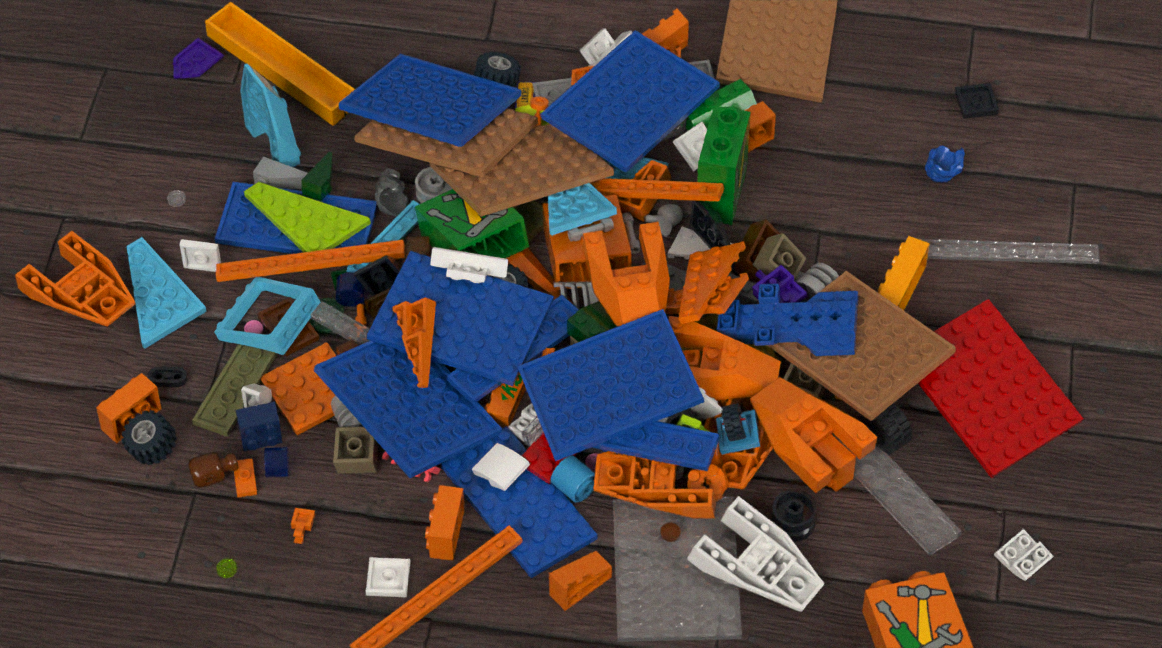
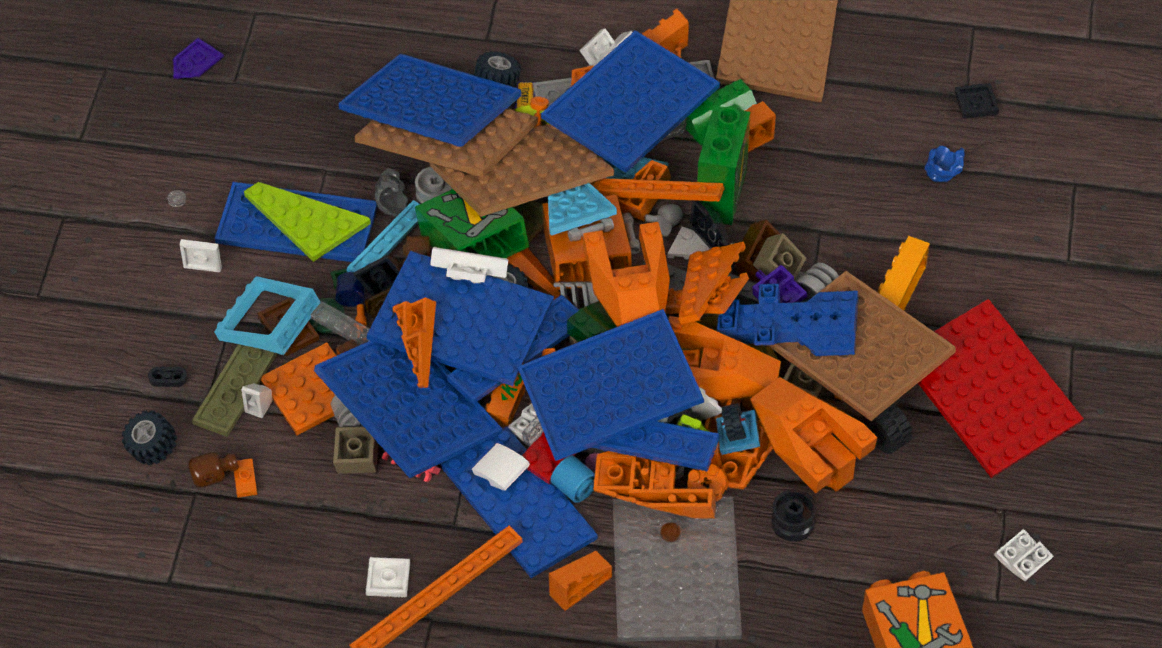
(88, 291): orange wedge -> none
(131, 399): orange brick -> none
(159, 294): medium azure wing -> none
(226, 568): clear neon green piece -> none
(254, 327): bright pink piece -> none
(259, 426): dark blue brick -> none
(268, 114): medium azure wedge -> none
(276, 462): clear blue piece -> none
(278, 174): light grey slope -> none
(279, 61): light orange piece -> none
(302, 521): orange plate -> none
(309, 260): orange plate -> none
(318, 181): dark green slope -> none
(445, 522): orange brick -> none
(691, 144): white tile -> none
(769, 565): white wedge -> none
(905, 500): clear plate -> none
(1013, 251): clear plate -> none

